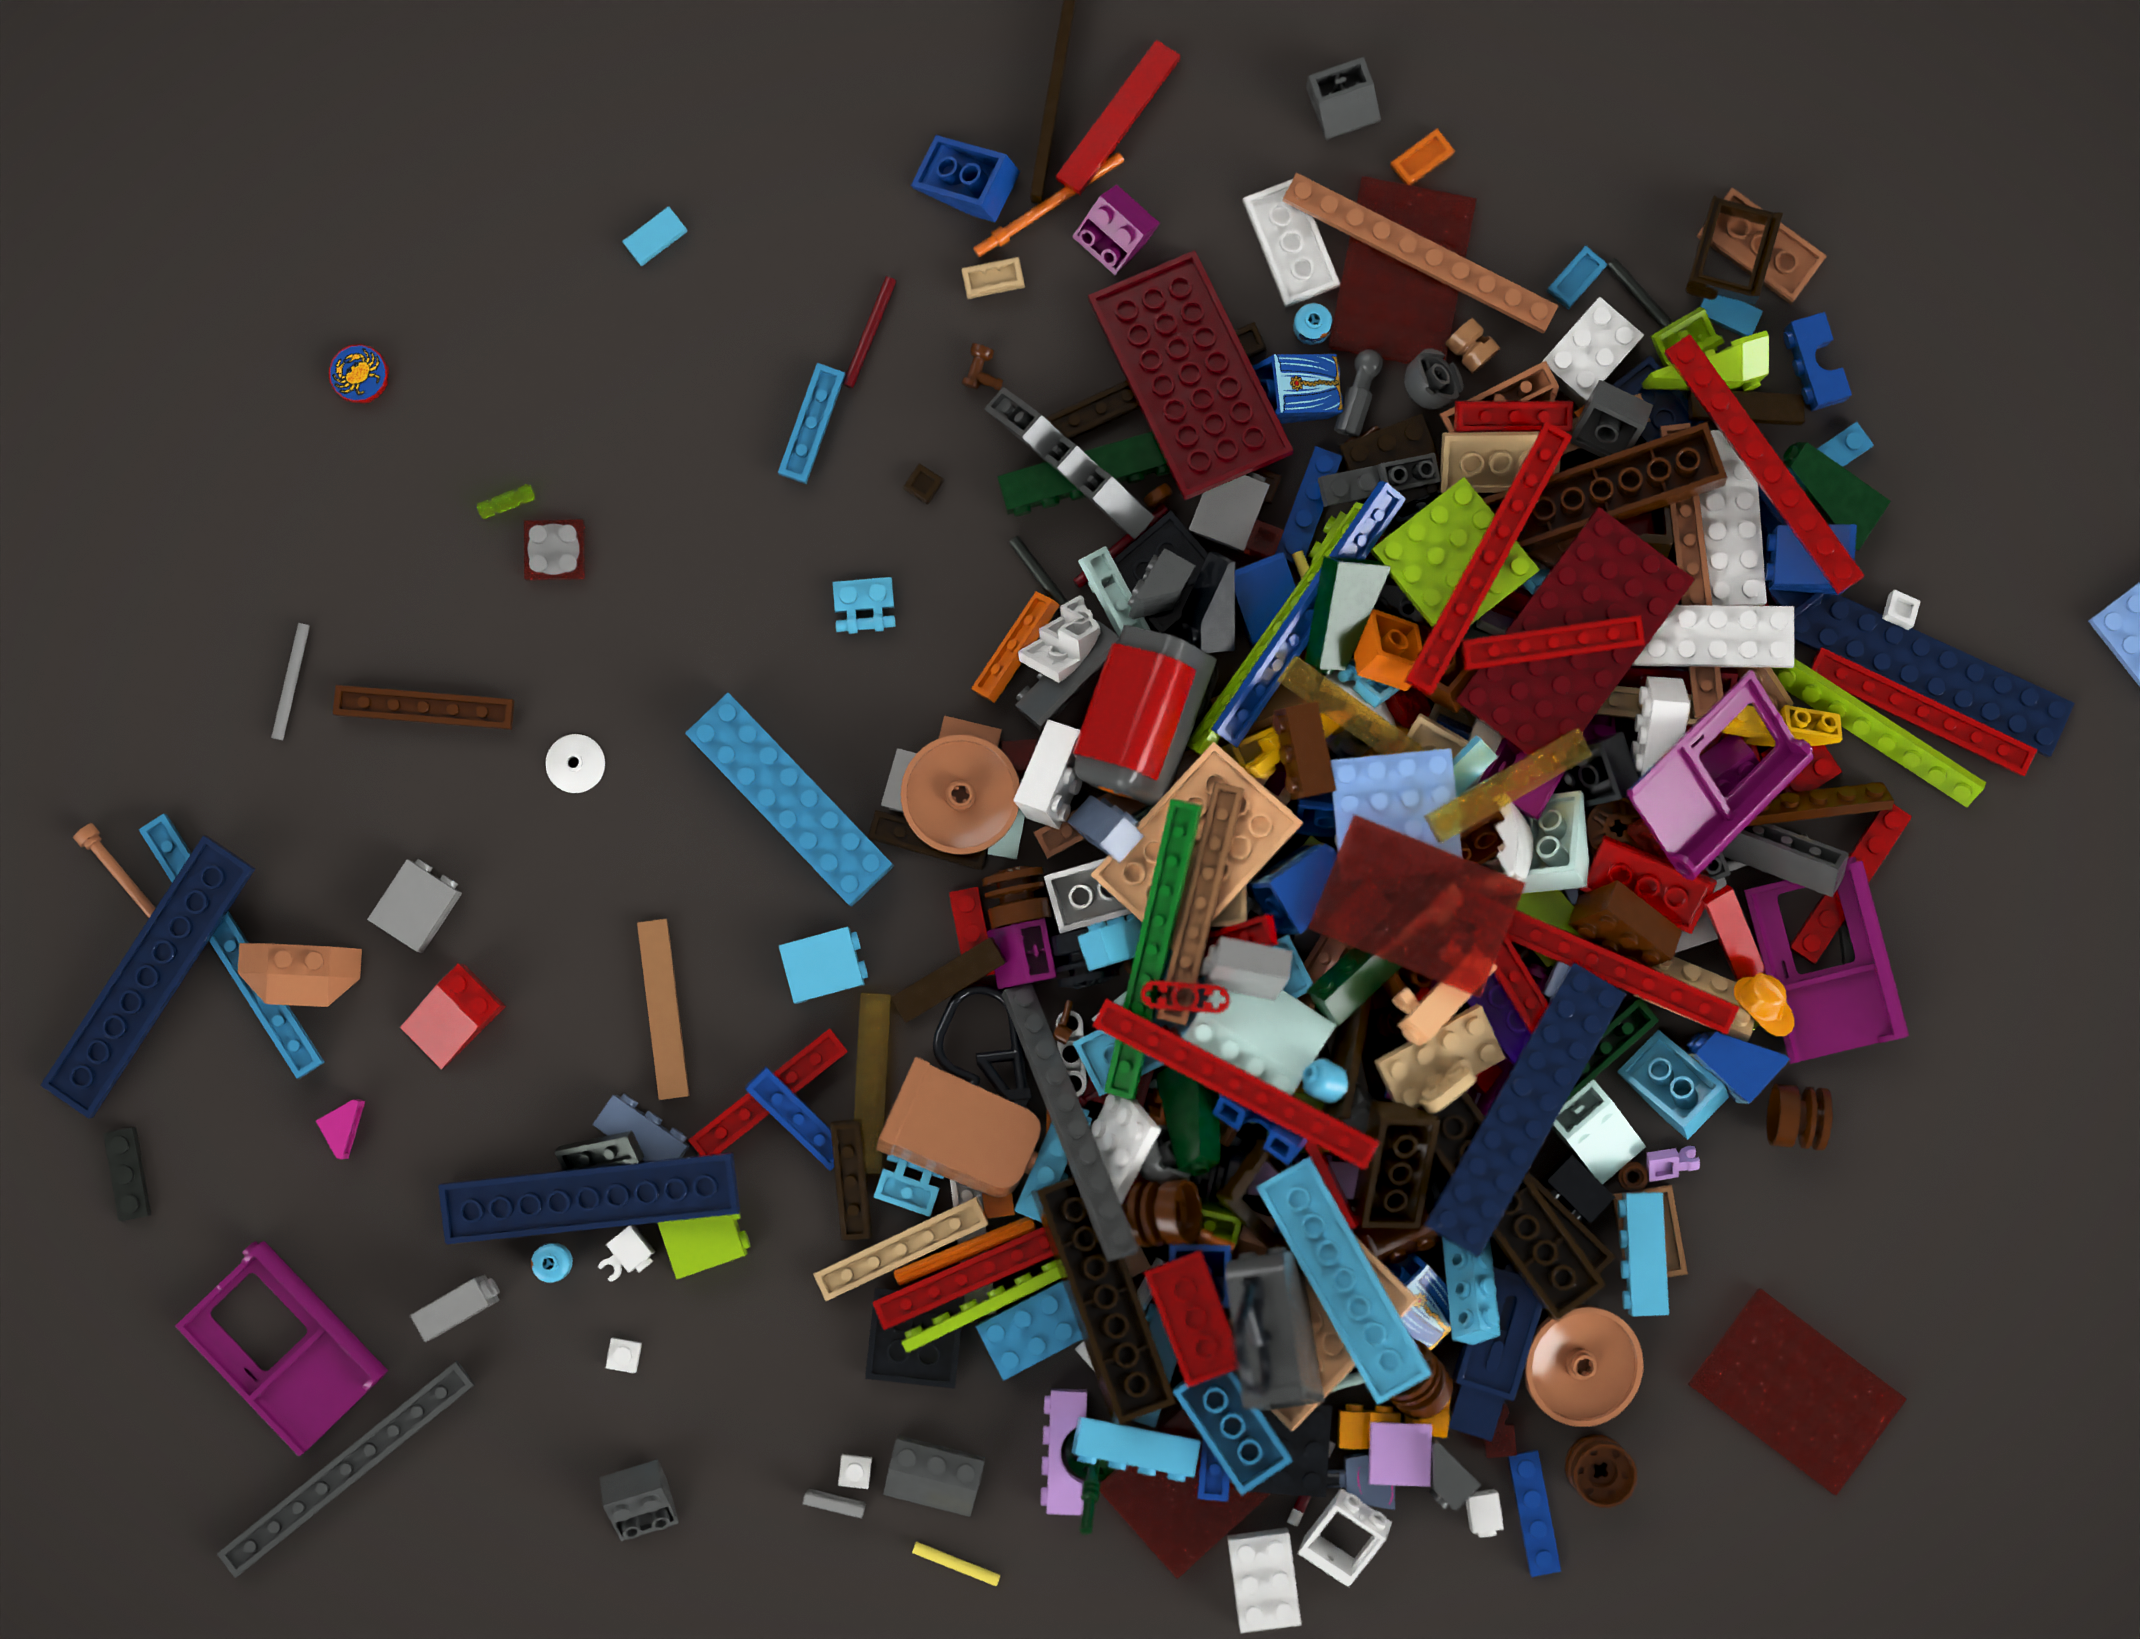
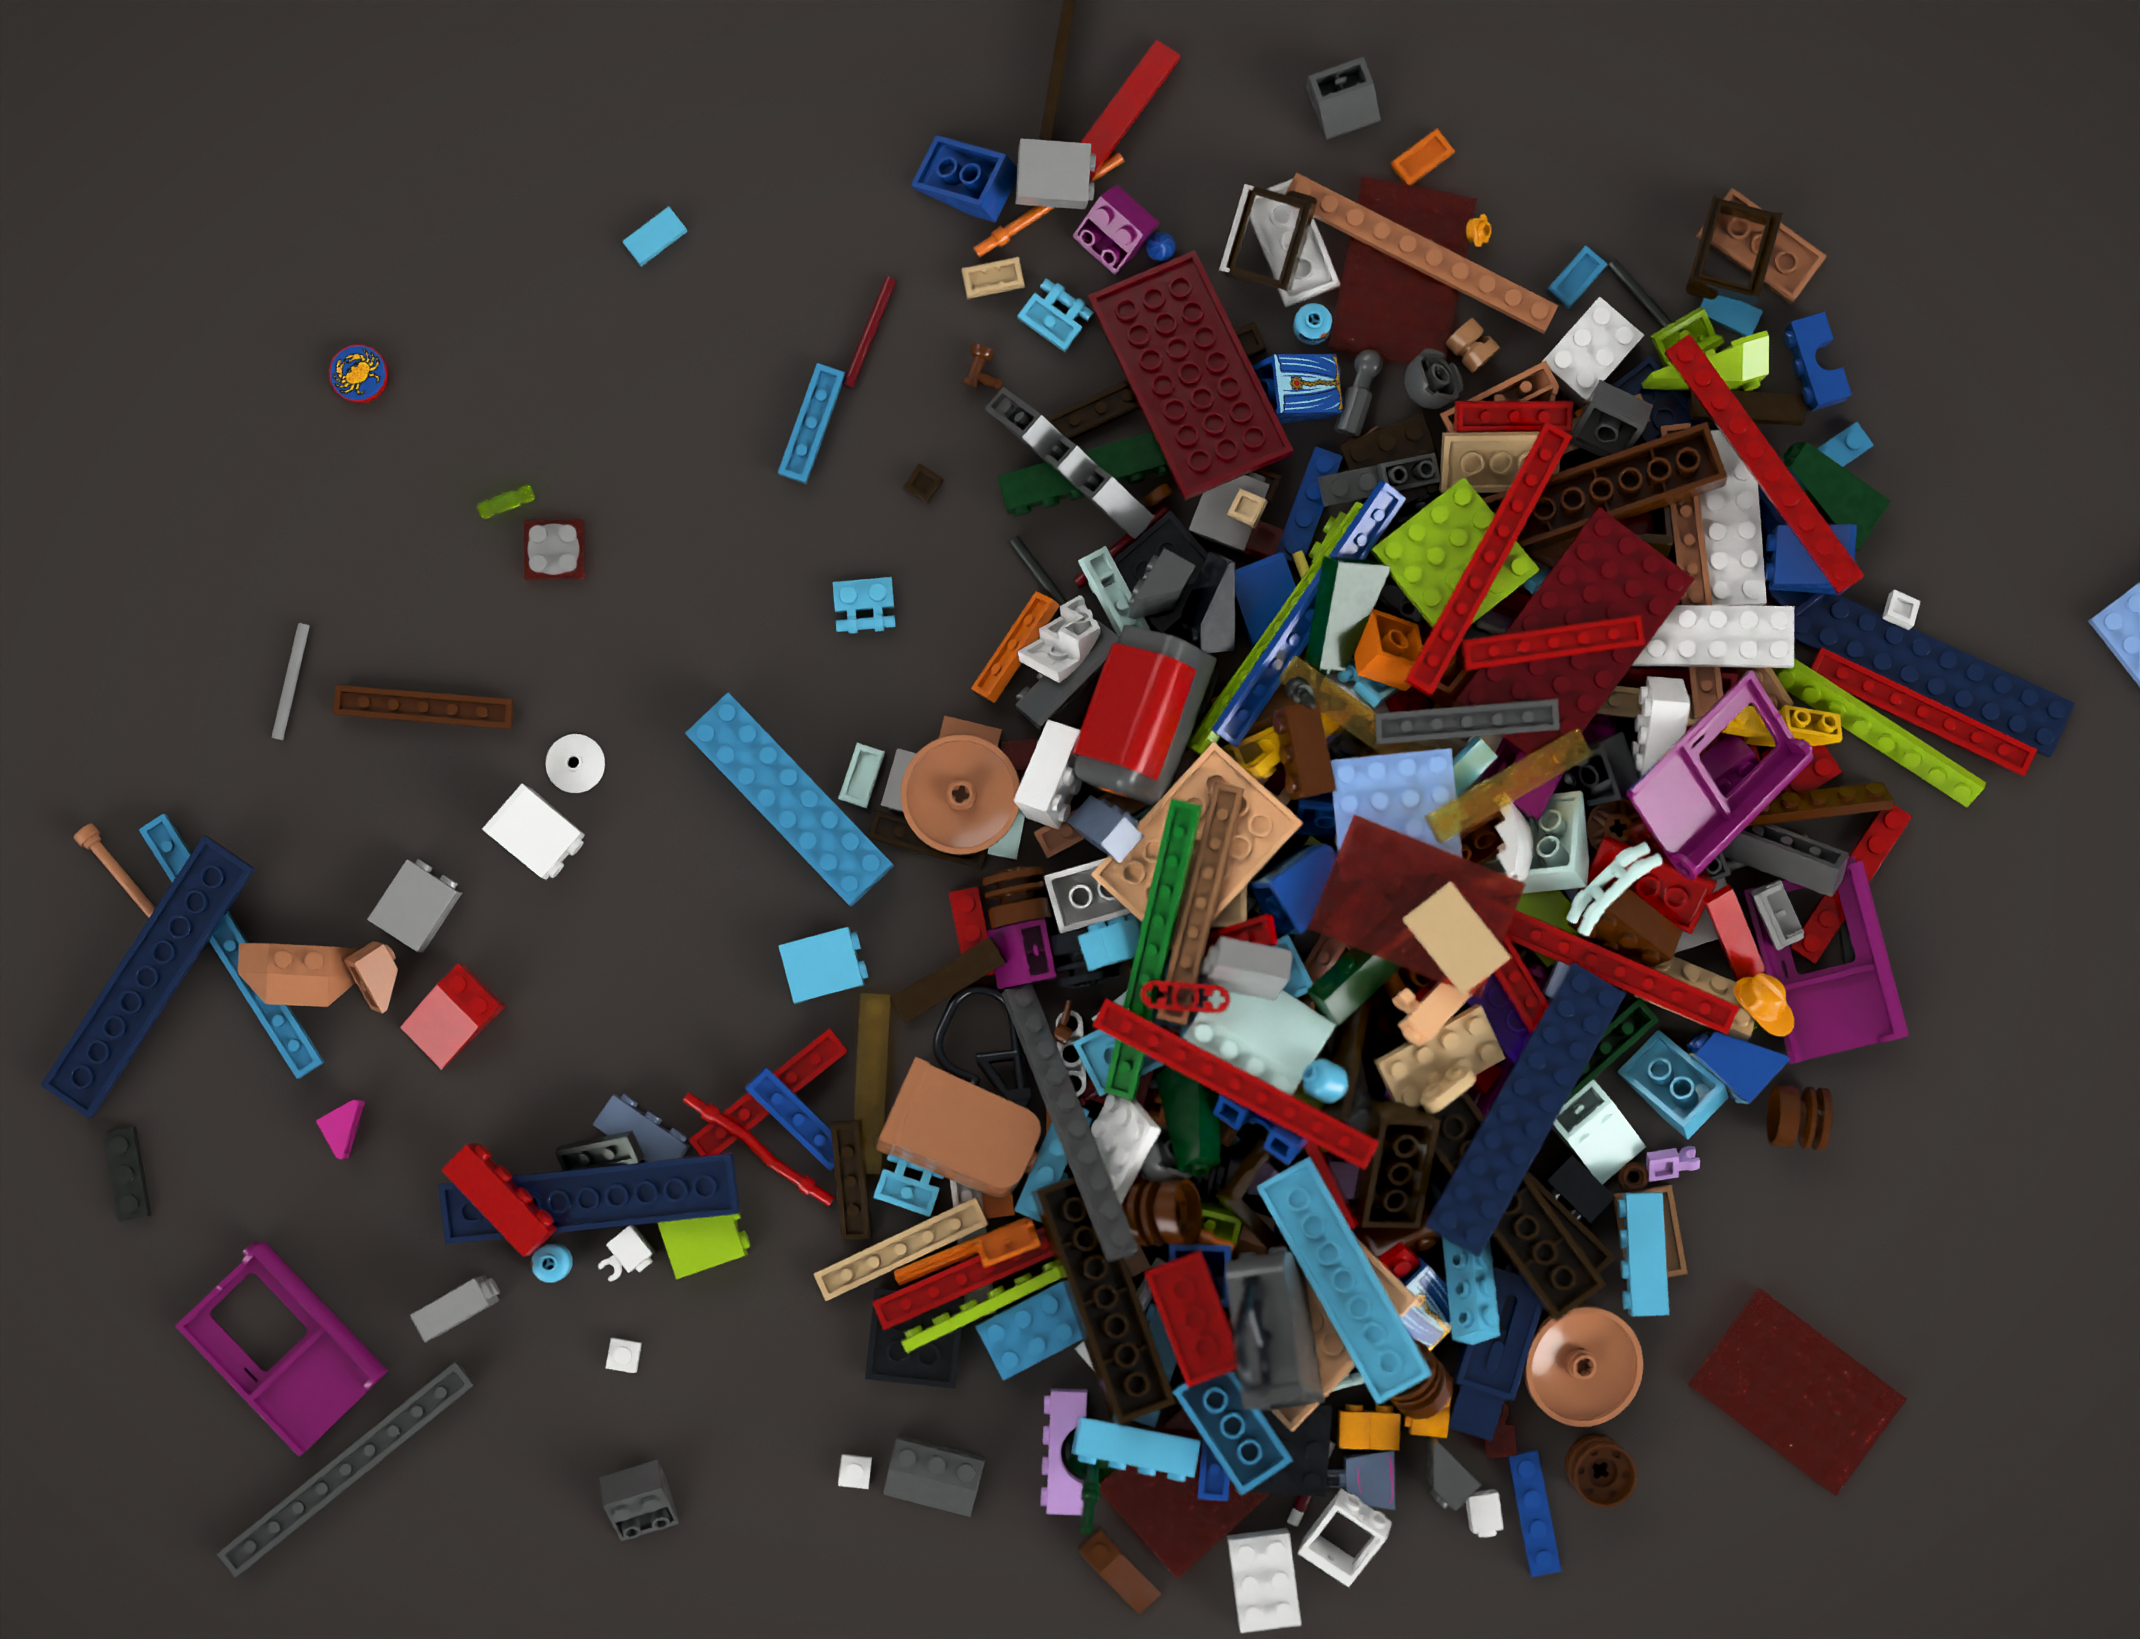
(374, 973): none -> nougat slope
(499, 1198): none -> red brick
(534, 832): none -> white slope
(663, 1009): medium nougat tile -> none
(711, 1114): none -> red bar
(834, 1503): light grey tile -> none
(861, 775): none -> light aqua tile
(956, 1563): light yellow bar -> none
(1007, 1243): none -> orange hinge
(1049, 321): none -> medium azure plate
(1054, 174): none -> light grey brick
(1118, 1570): none -> reddish brown slope
(1160, 247): none -> blue plate
(1247, 508): none -> tan tile
(1300, 691): none -> pearl dark grey bar
(1307, 208): none -> dark brown piece
(1400, 1260): none -> red plate
(1400, 1454): lavender tile -> none
(1456, 938): none -> tan piece
(1466, 721): none -> dark grey plate
(1478, 230): none -> light orange plate
(1604, 899): none -> light aqua piece
(1777, 914): none -> light grey hinge

